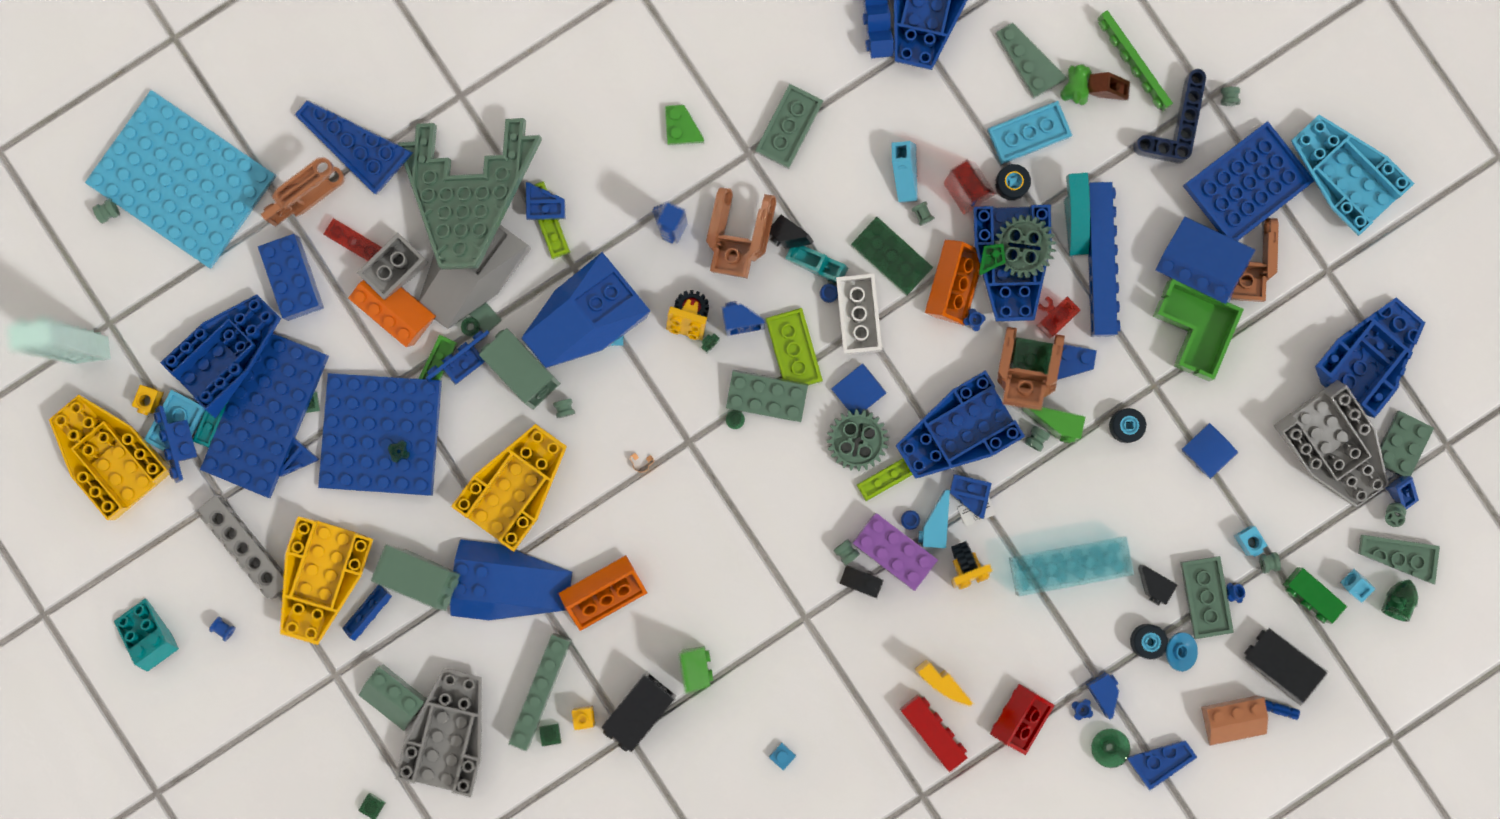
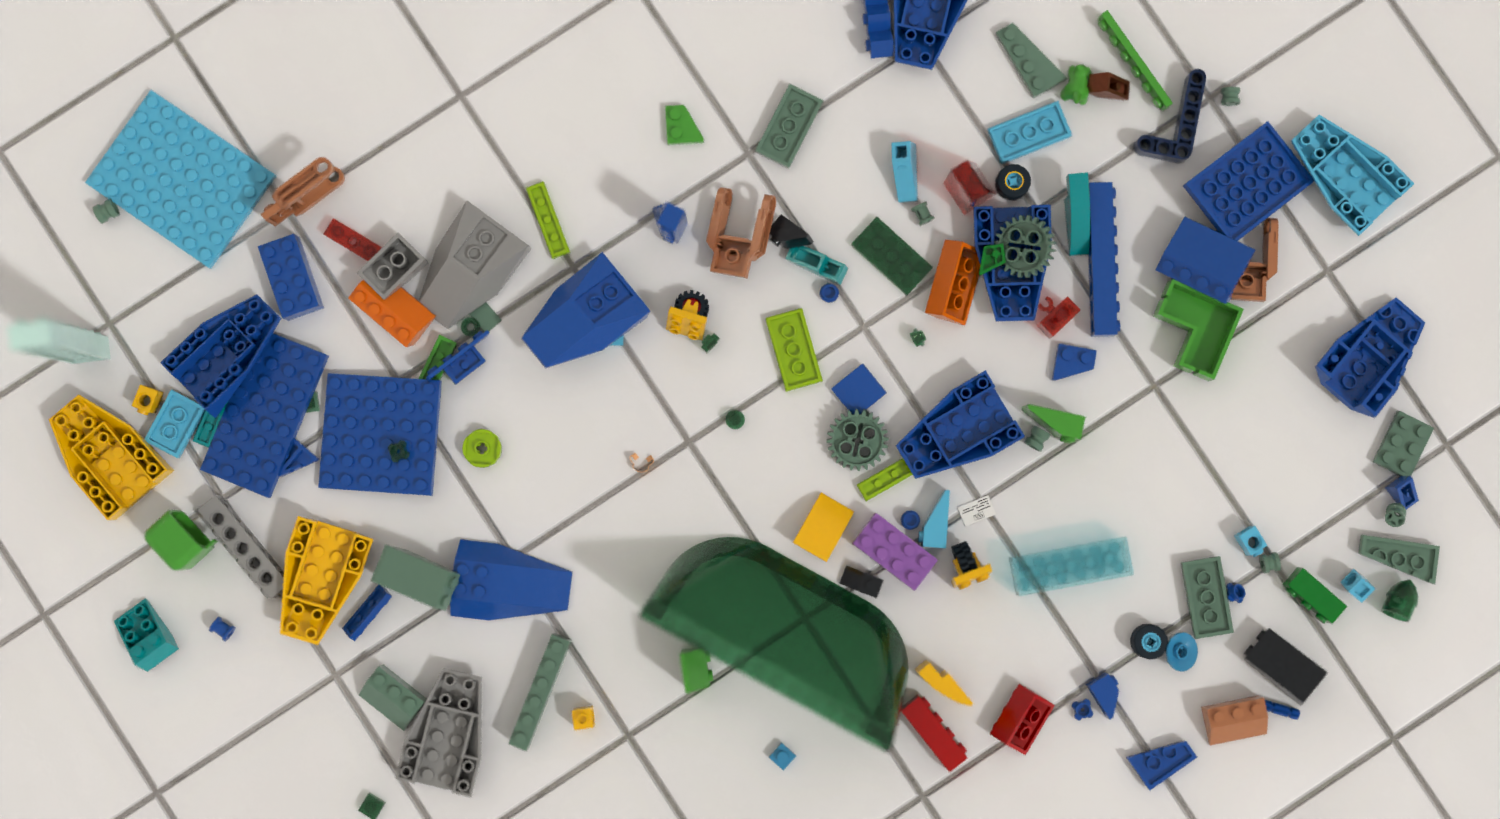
(177, 442): blue bracket -> none
(178, 540): none -> bright green piece
(362, 151): blue wing -> none
(466, 209): sand green wing -> none
(474, 440): none -> lime plate
(513, 487): yellow wedge -> none
(519, 368): sand green slope -> none
(543, 204): blue wing -> none
(550, 734): clear green plate -> none
(564, 408): sand green wheel -> none
(602, 593): orange slope -> none
(638, 712): black slope -> none
(740, 319): blue slope -> none
(767, 396): sand green plate -> none
(787, 632): none -> clear green windscreen
(823, 527): none -> yellow slope
(846, 552): sand green wheel -> none
(859, 314): white slope -> none
(918, 337): none -> clear green plate
(971, 493): blue wing -> none
(980, 318): blue plate -> none
(1027, 387): nougat plate -> none
(1031, 355): clear green plate -> none
(1119, 752): clear green dish -> none
(1121, 427): black wheel -> none
(1156, 586): black slope -> none
(1210, 451): blue slope -> none
(1337, 444): light grey wedge -> none

